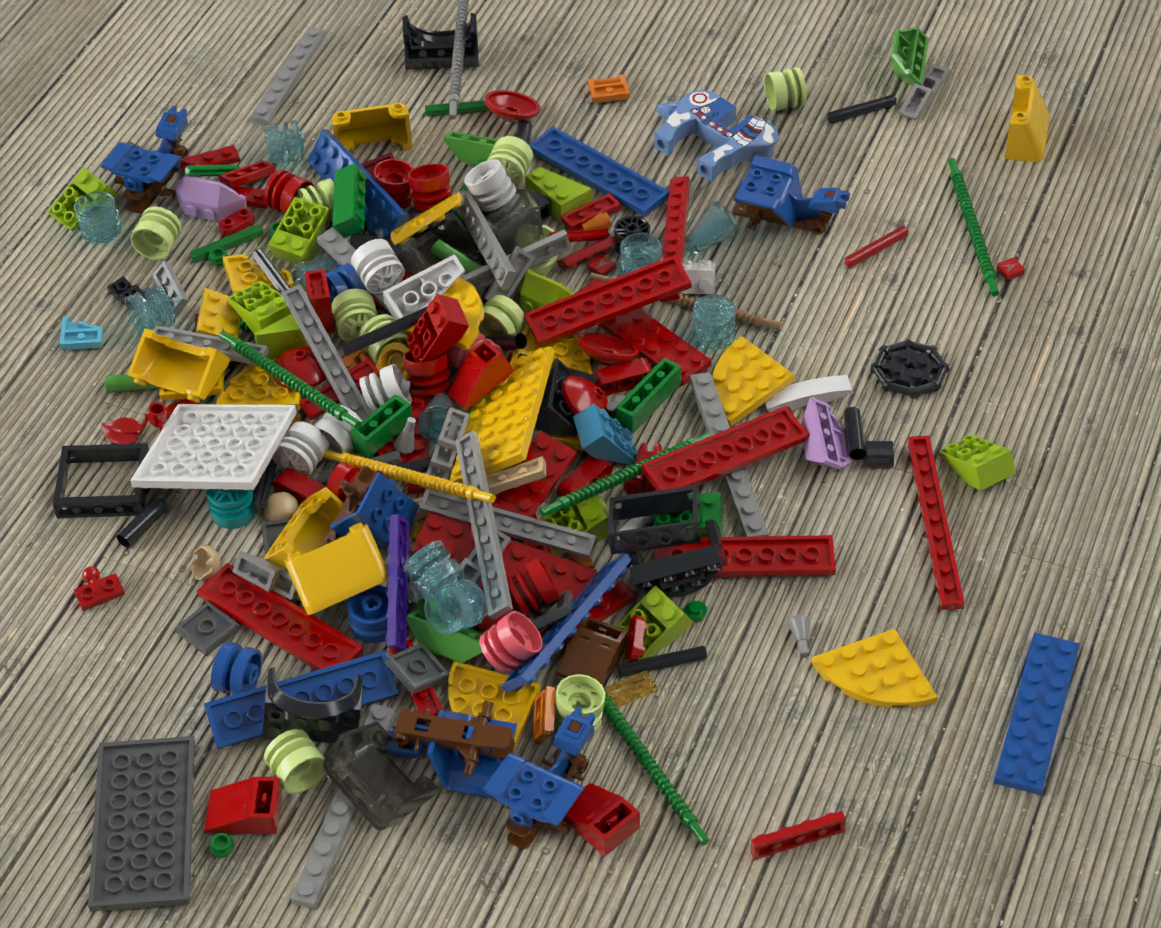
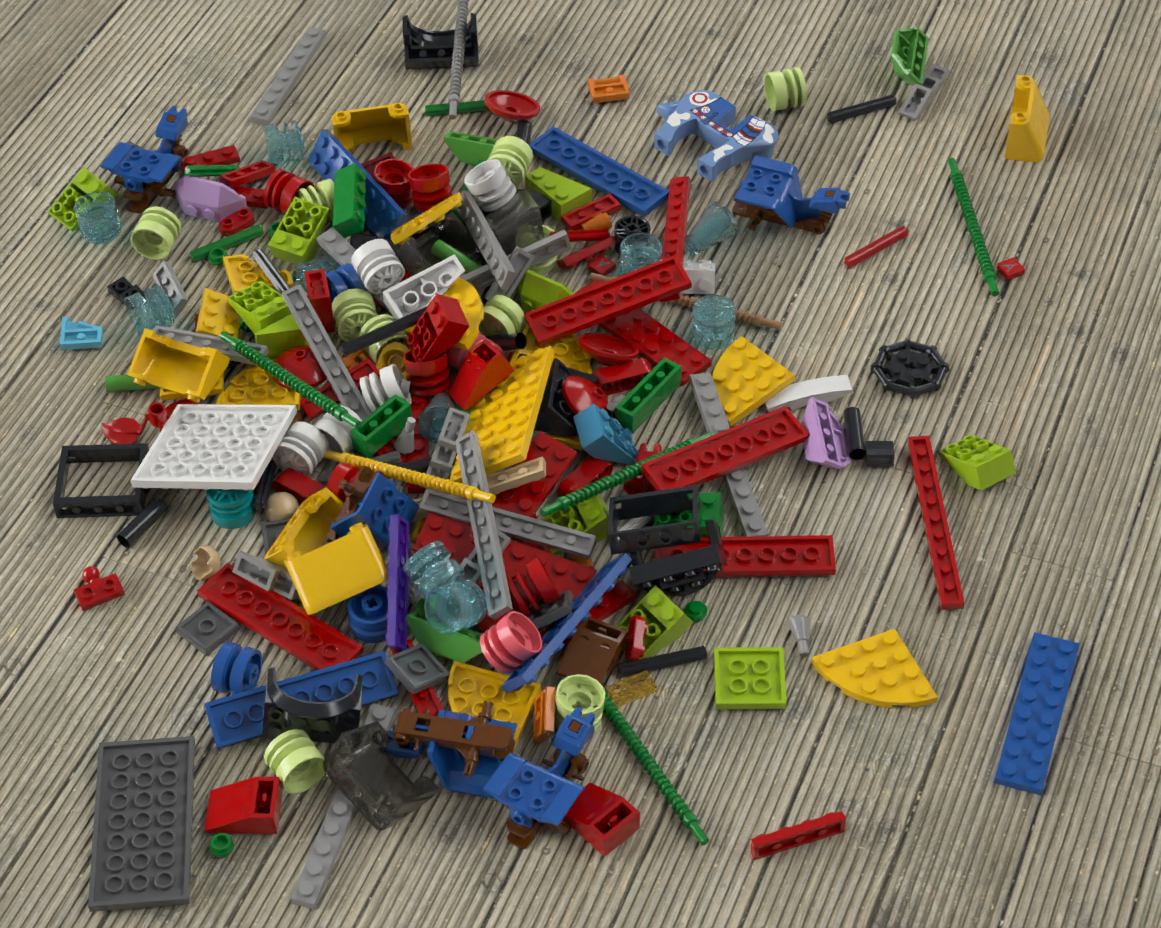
(750, 678): none -> lime plate

